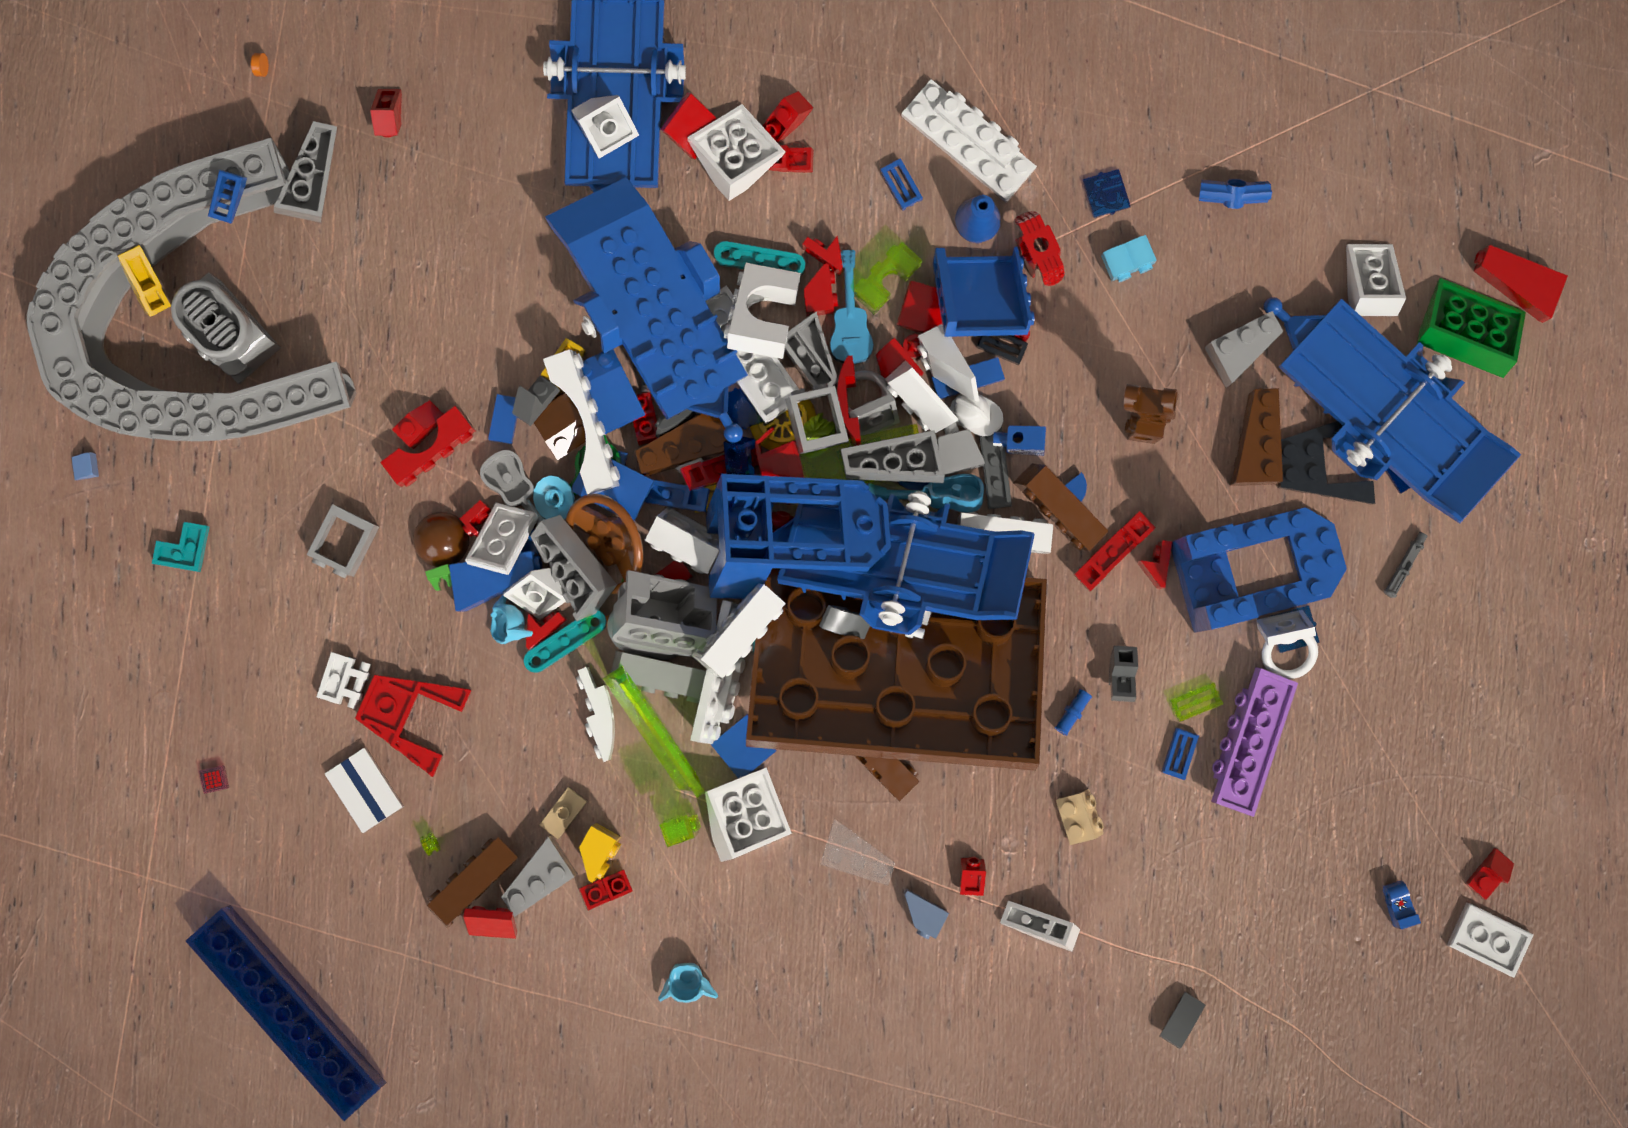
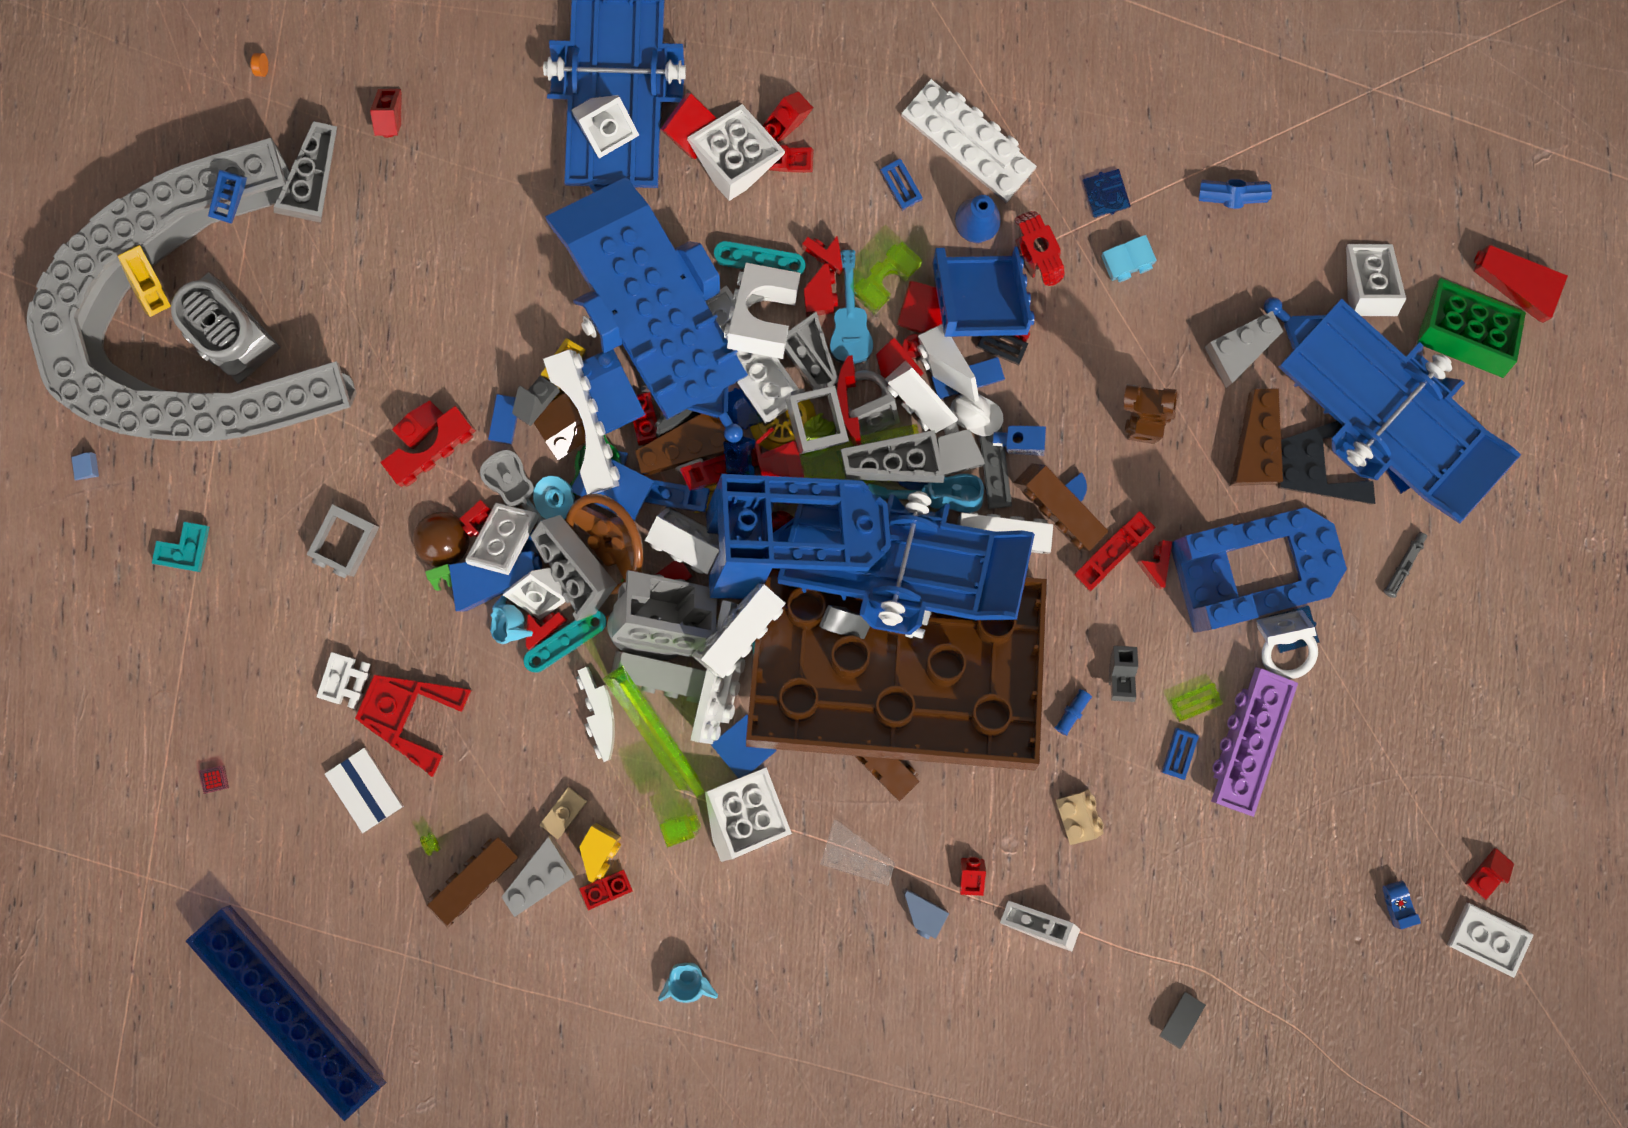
(490, 923): red tile -> none

